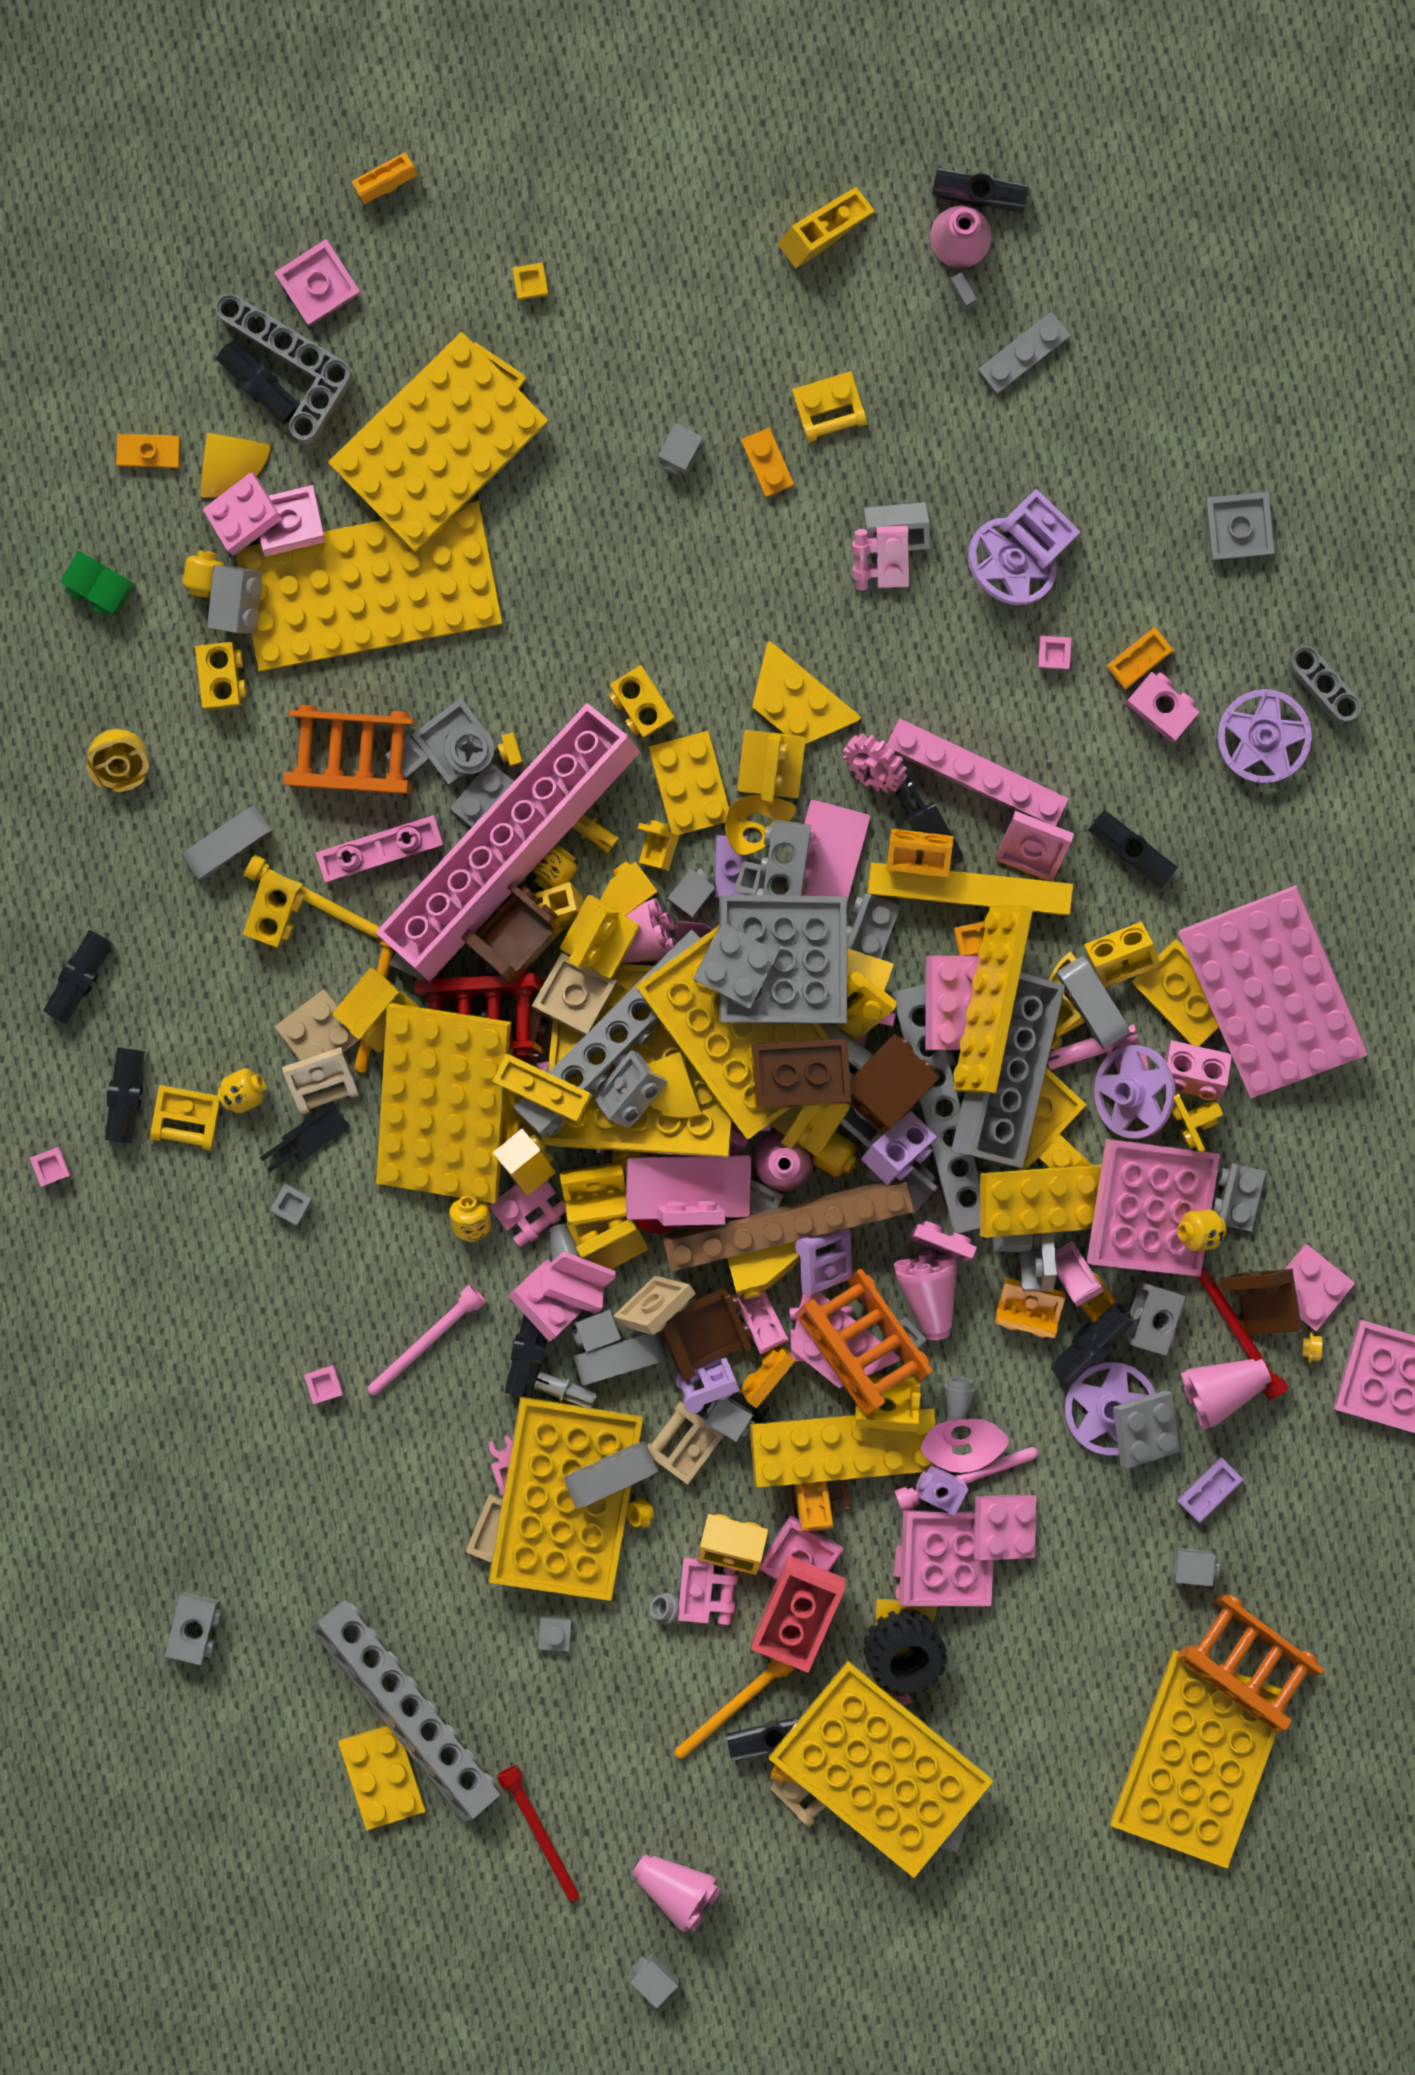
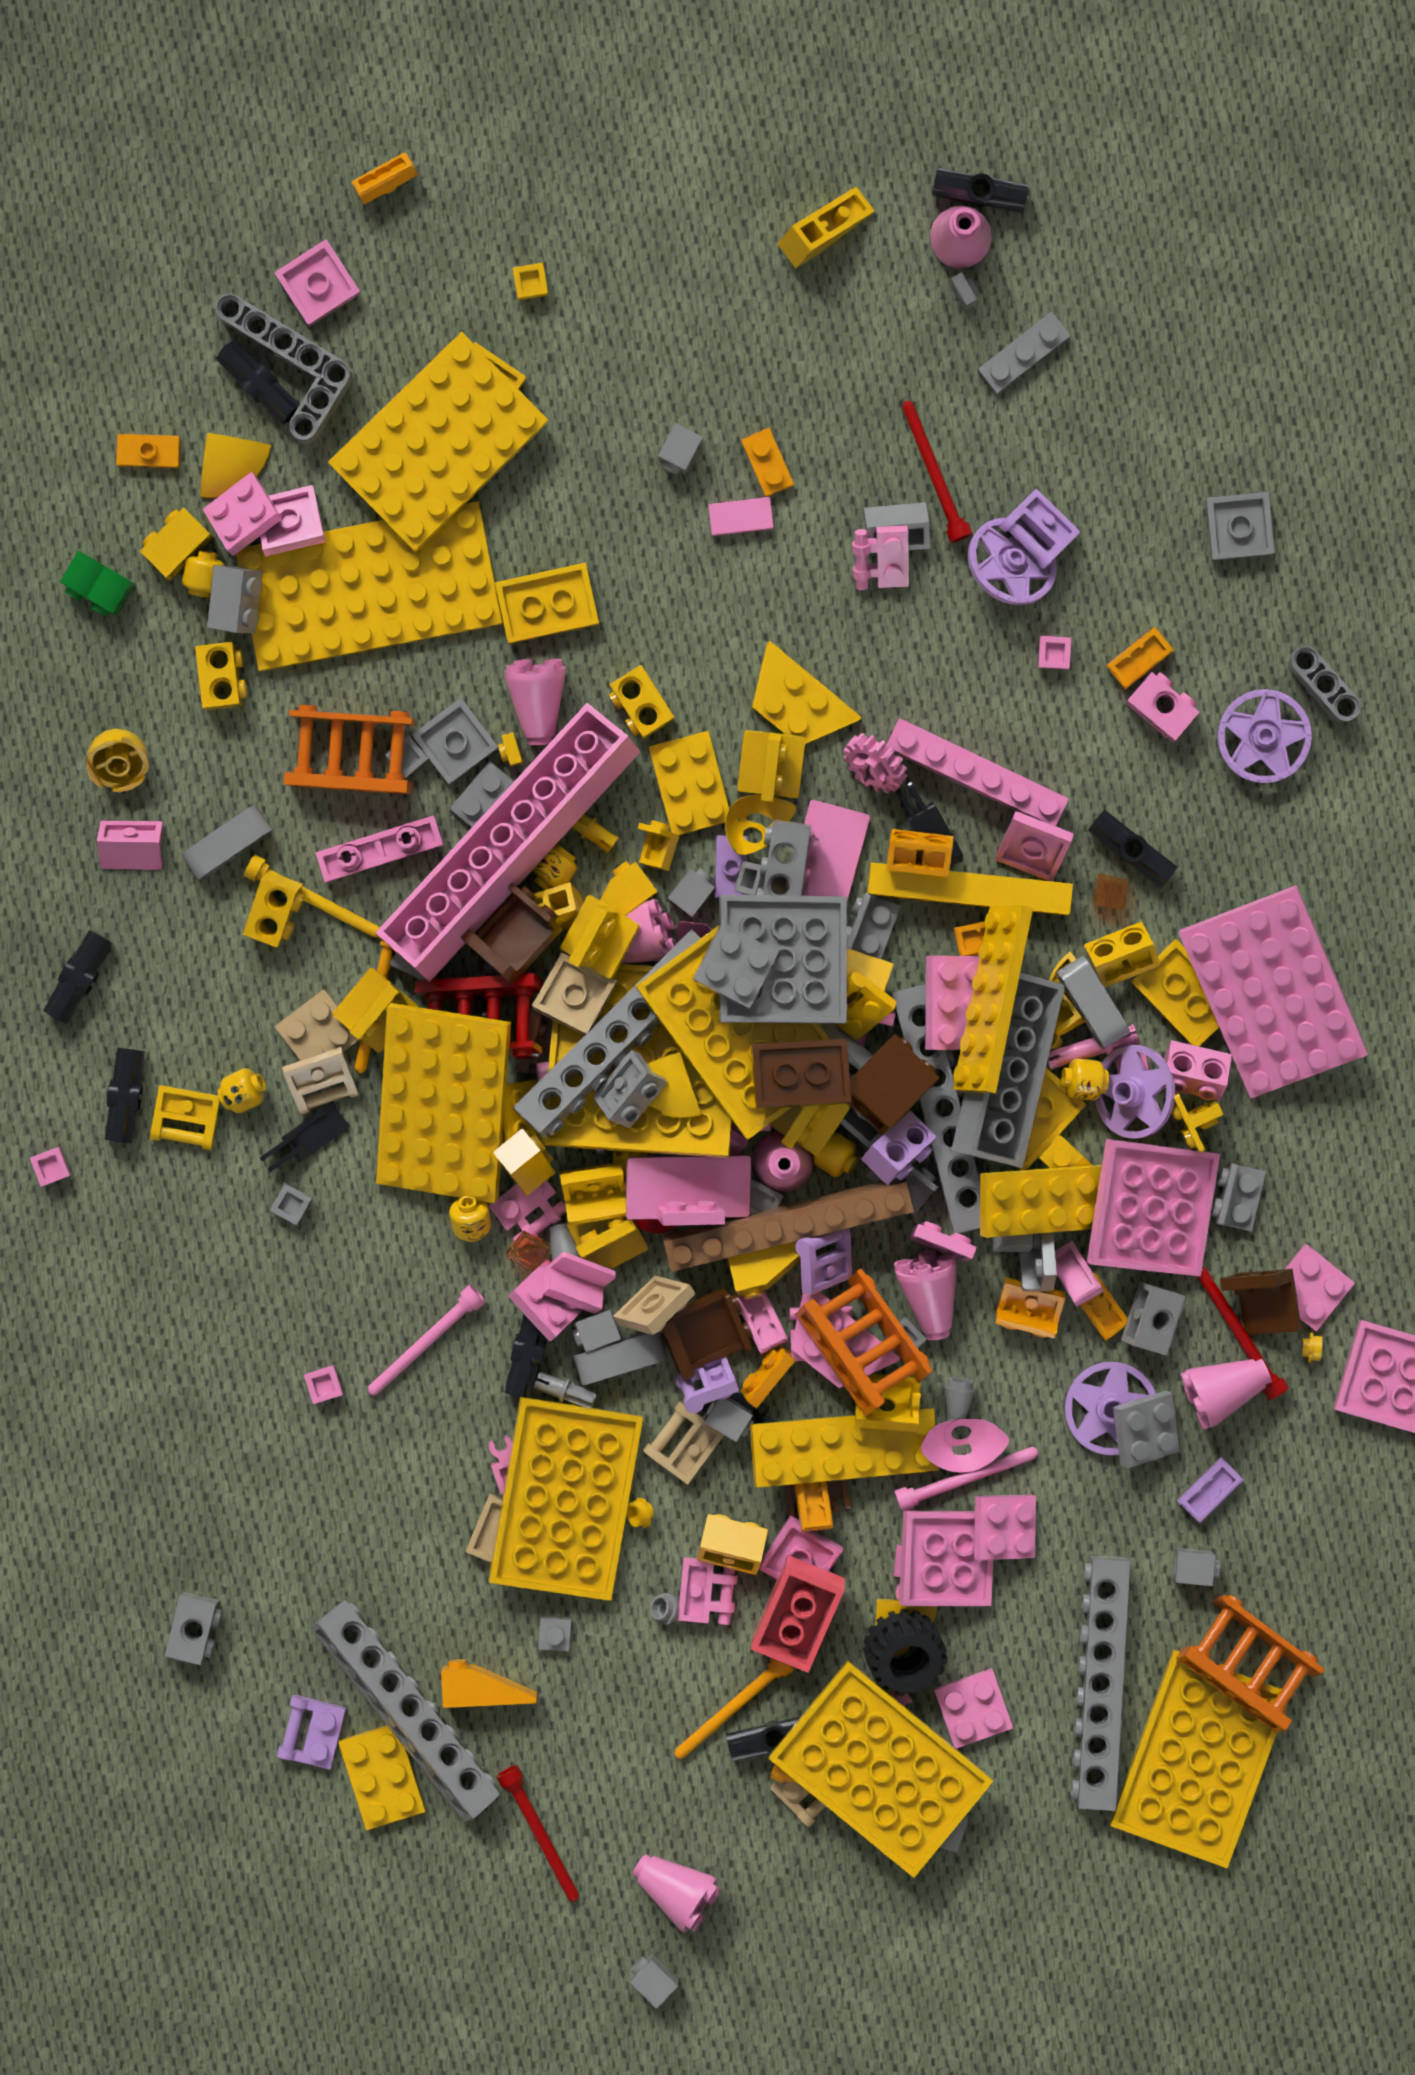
(130, 845): none -> bright pink panel
(175, 542): none -> yellow brick
(321, 1735): none -> lavender plate
(460, 736): light grey gear -> none
(474, 1686): none -> light orange slope
(528, 1251): none -> clear orange plate
(536, 696): none -> bright pink cone
(542, 1088): yellow plate -> none
(547, 603): none -> yellow plate
(610, 1474): light grey beam -> none
(740, 516): none -> bright pink tile
(825, 397): yellow plate -> none
(936, 1478): lavender brick -> none
(956, 526): none -> red piece
(973, 1708): none -> bright pink plate
(1085, 1079): none -> yellow head
(1092, 1343): black piece -> none
(1102, 1793): none -> light grey brick
(1110, 891): none -> clear orange plate
(1201, 1230): yellow head -> none

